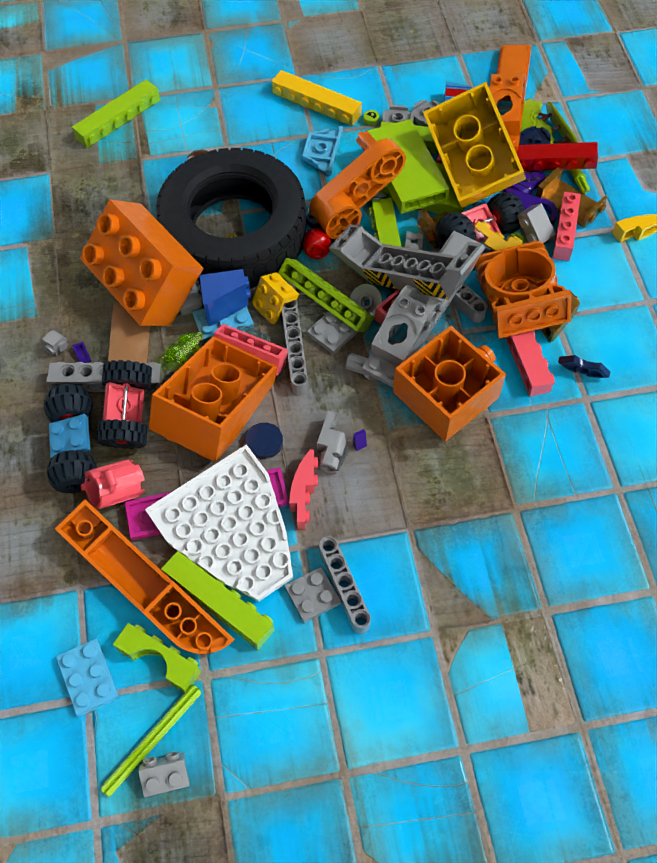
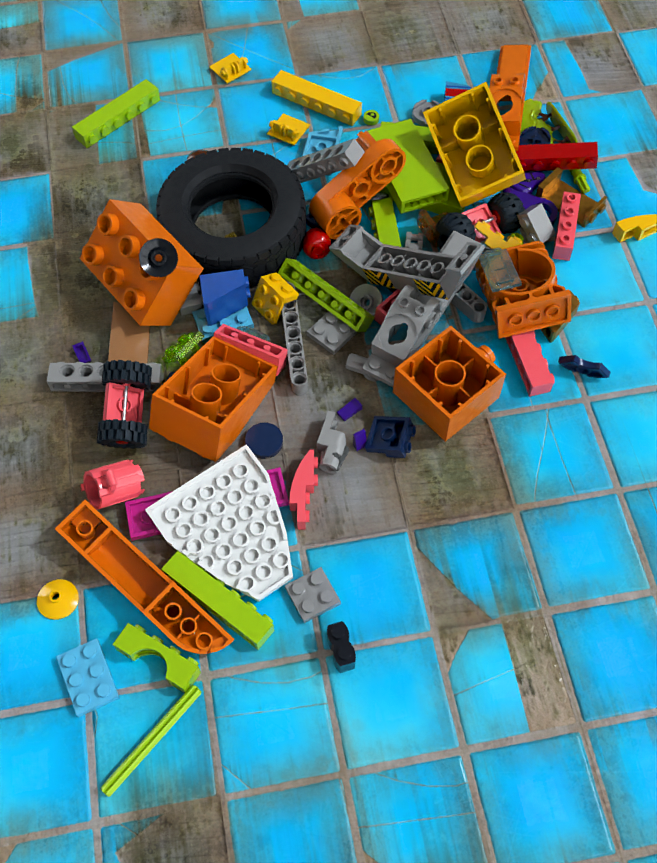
(54, 343): light grey plate -> none
(61, 607): none -> yellow dish
(69, 412): black plate -> none
(150, 250): none -> black dish
(163, 774): light grey bracket -> none
(230, 67): none -> yellow hinge
(287, 129): none -> yellow hinge
(327, 161): none -> light grey brick
(343, 651): none -> black brick
(347, 593): light grey beam -> none
(350, 409): none -> dark purple piece
(390, 436): none -> dark blue plate
(395, 112): light grey plate -> none
(499, 269): none -> clear light blue piece

